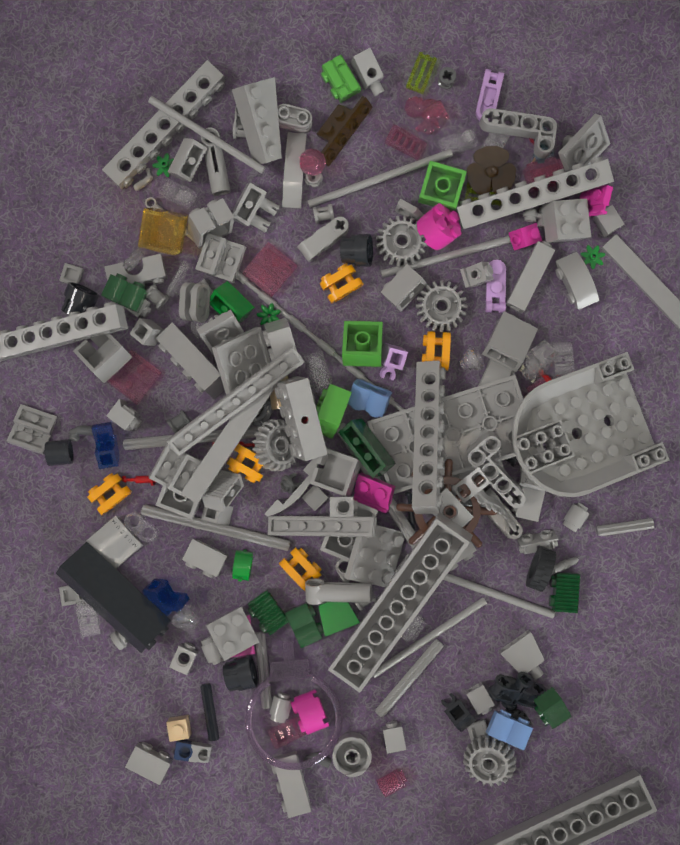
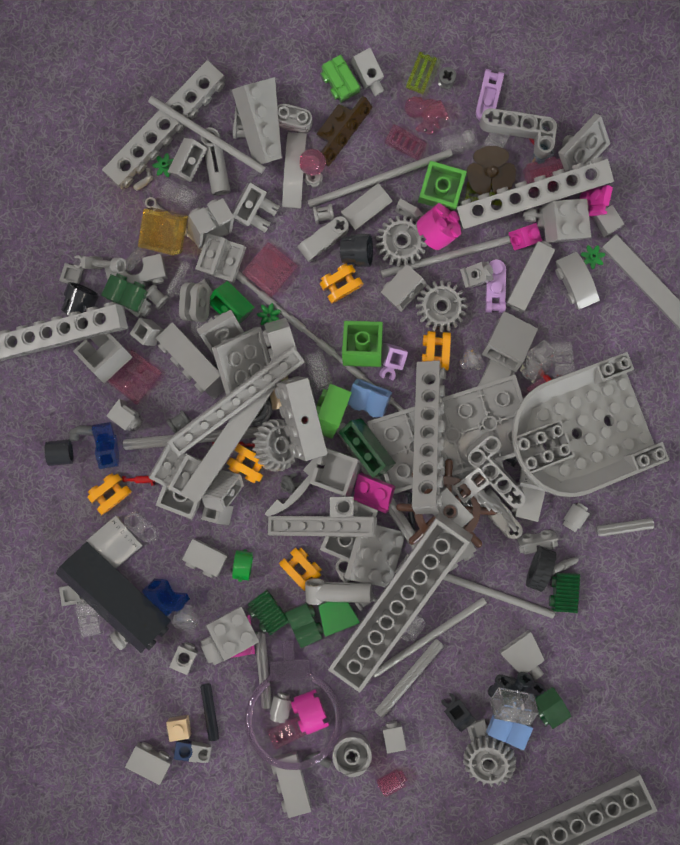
(31, 429): light grey slope -> none
(116, 265): none -> light grey bar
(226, 530): light grey axle -> none
(240, 674): black piece -> none
(315, 497): light grey tile -> none
(366, 206): none -> light grey piece
(480, 699): light grey brick -> none
(514, 706): none -> clear brick

